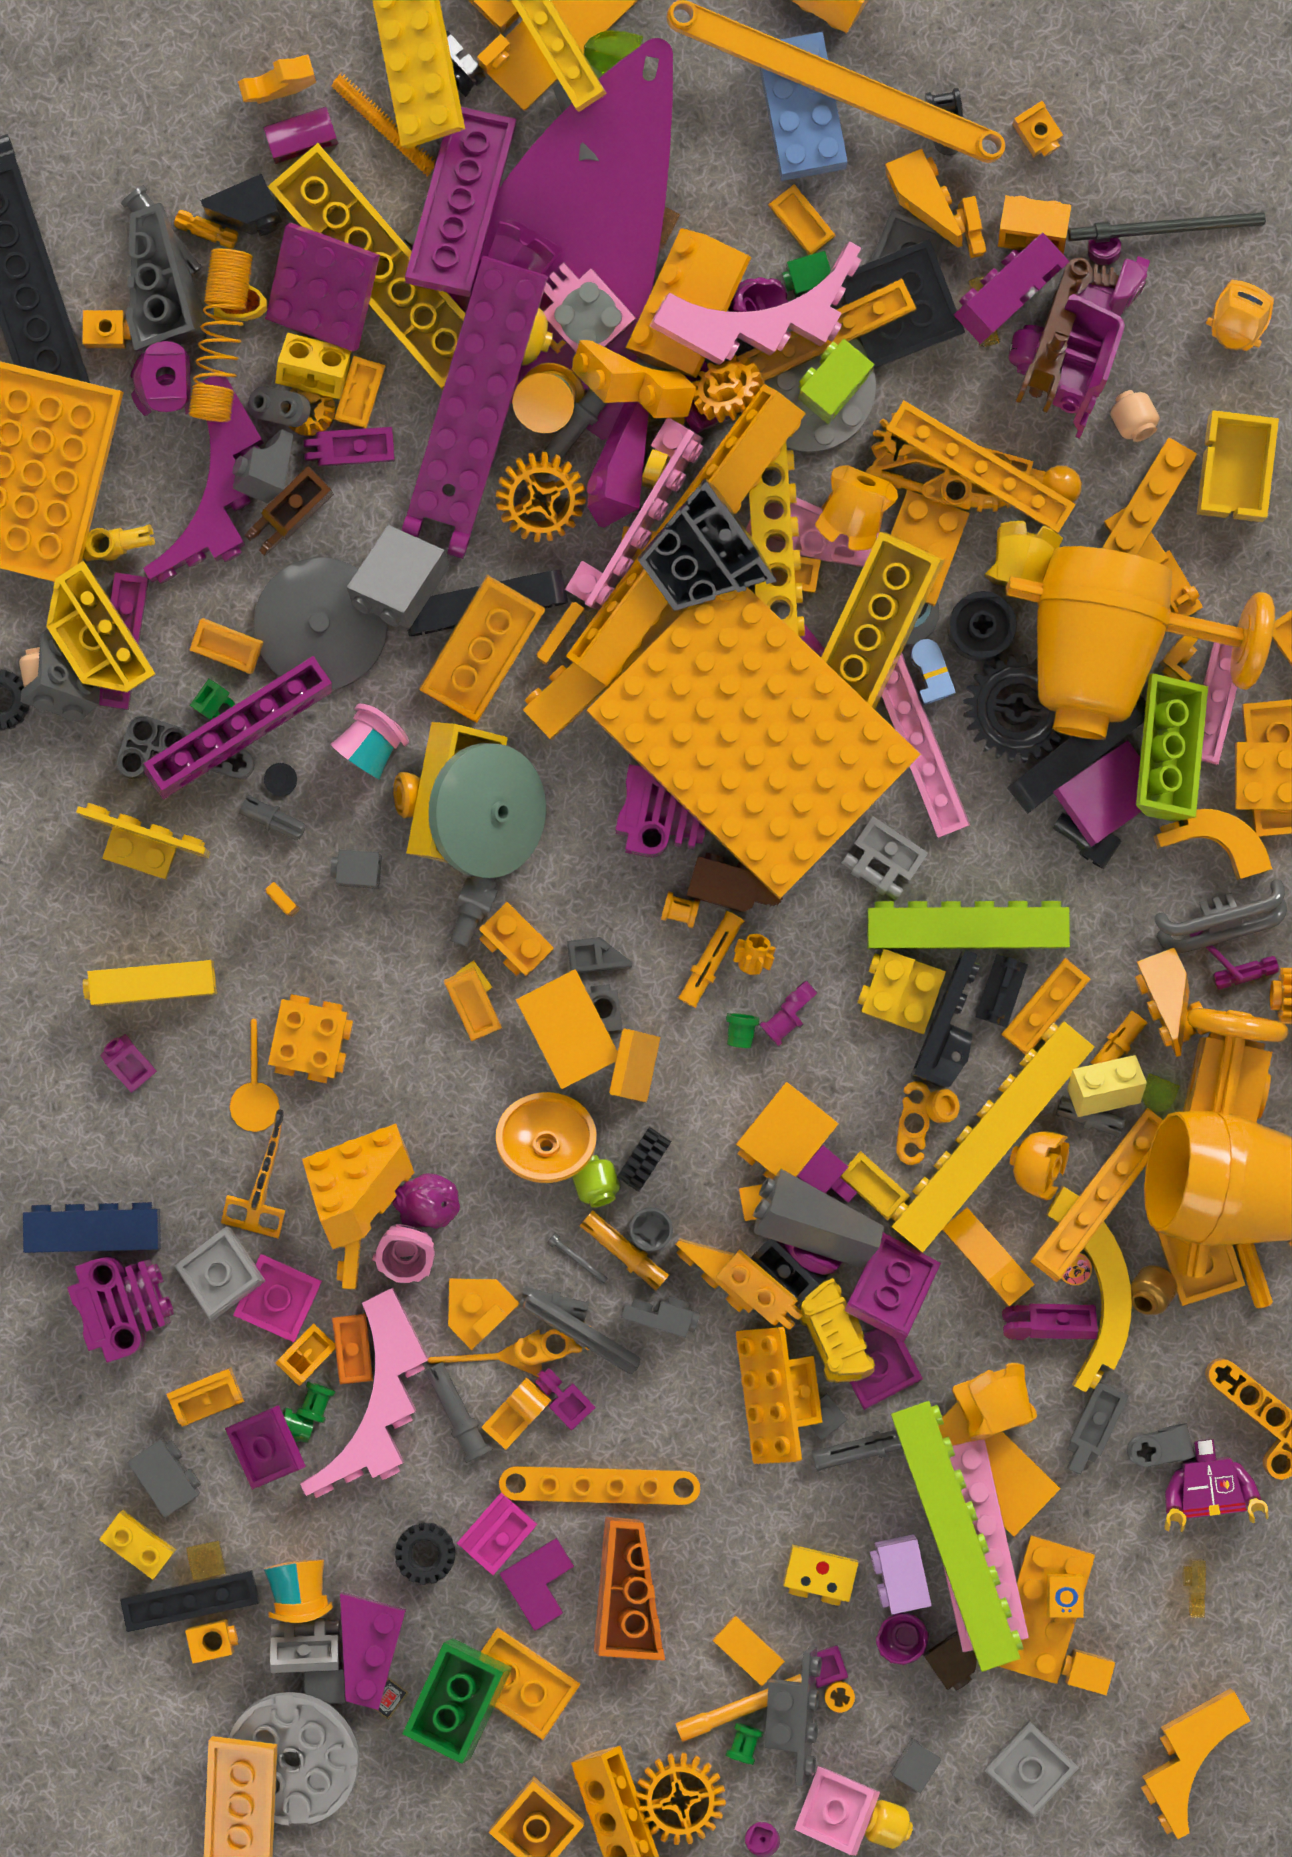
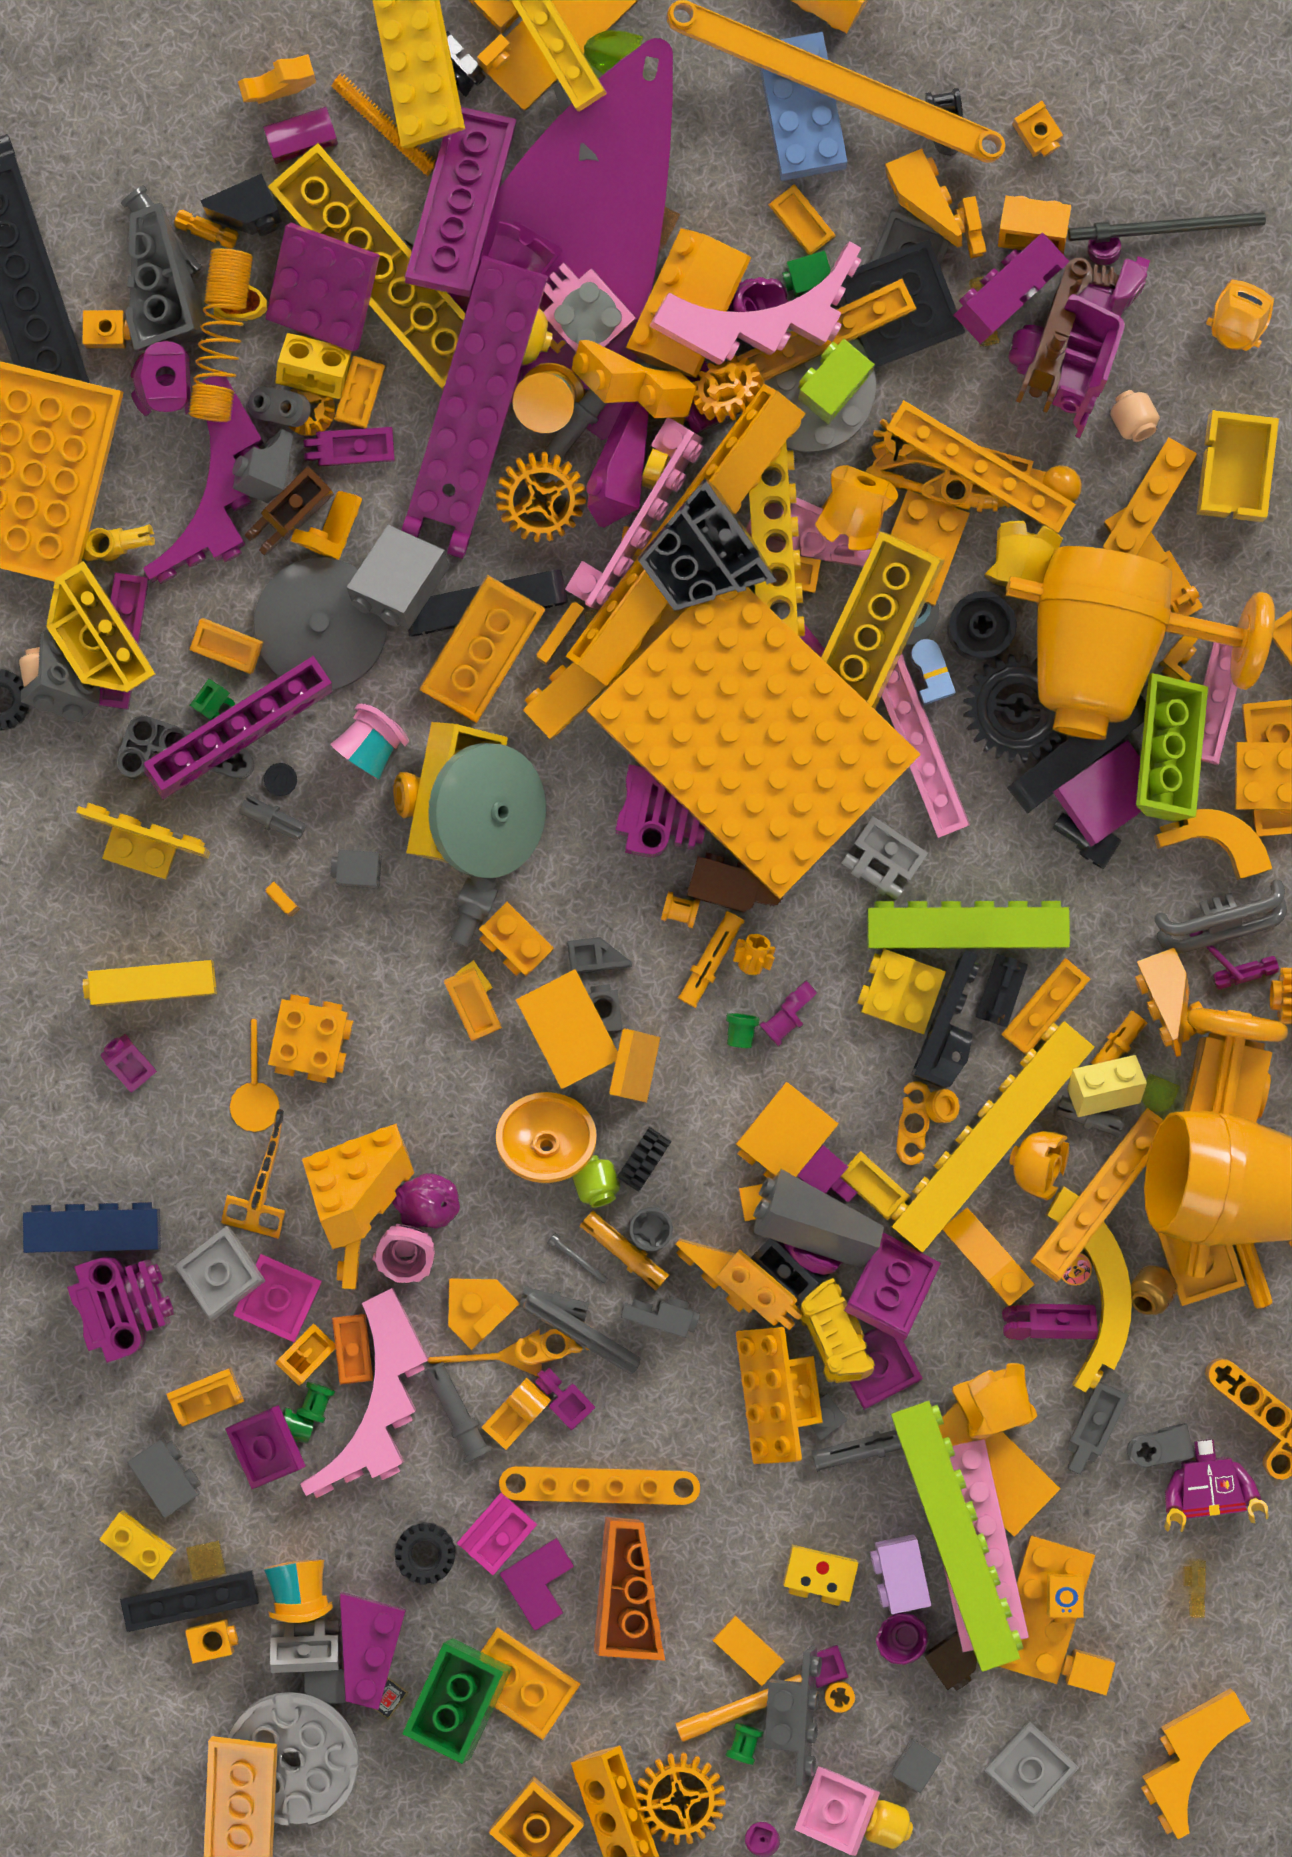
(336, 529): none -> light orange bracket

